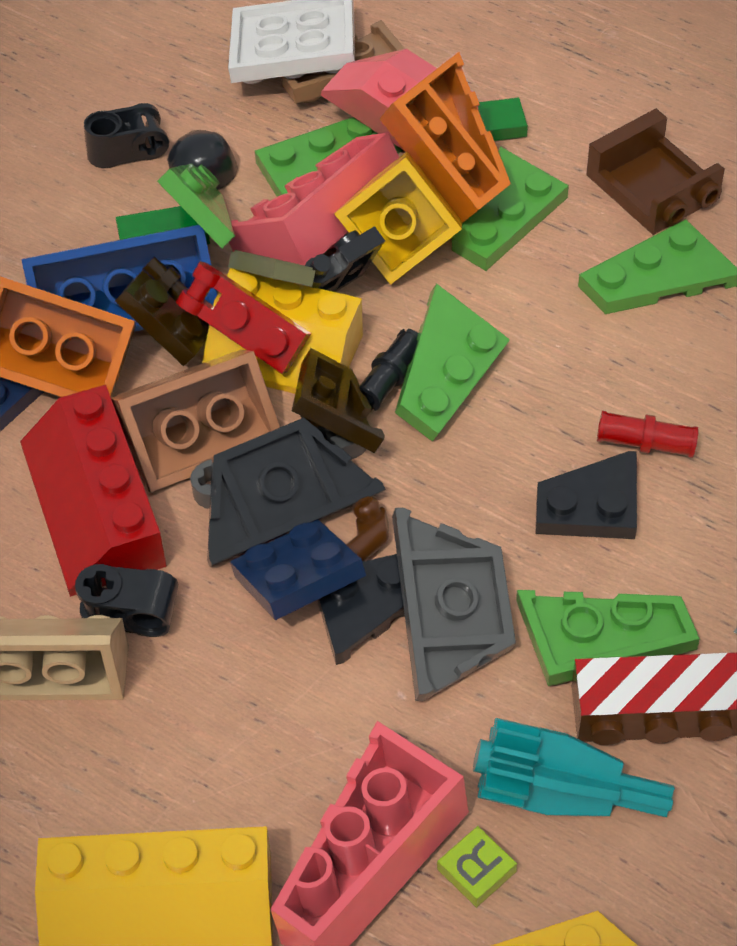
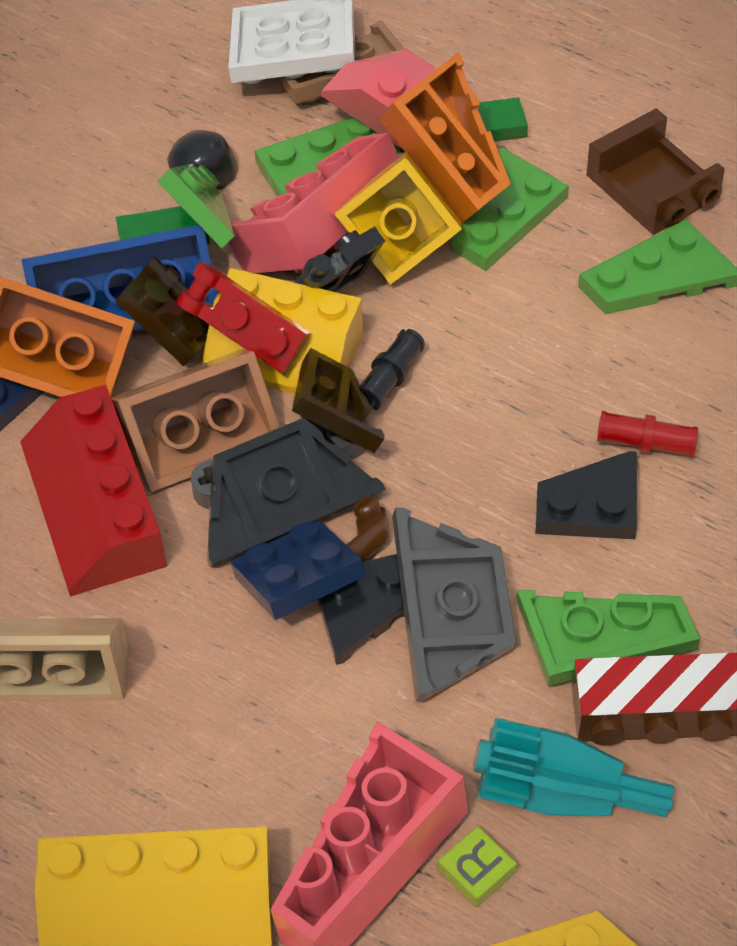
(120, 136): black piece -> none
(137, 596): black piece -> none
(272, 268): olive tile -> none
(447, 363): bright green wing -> none

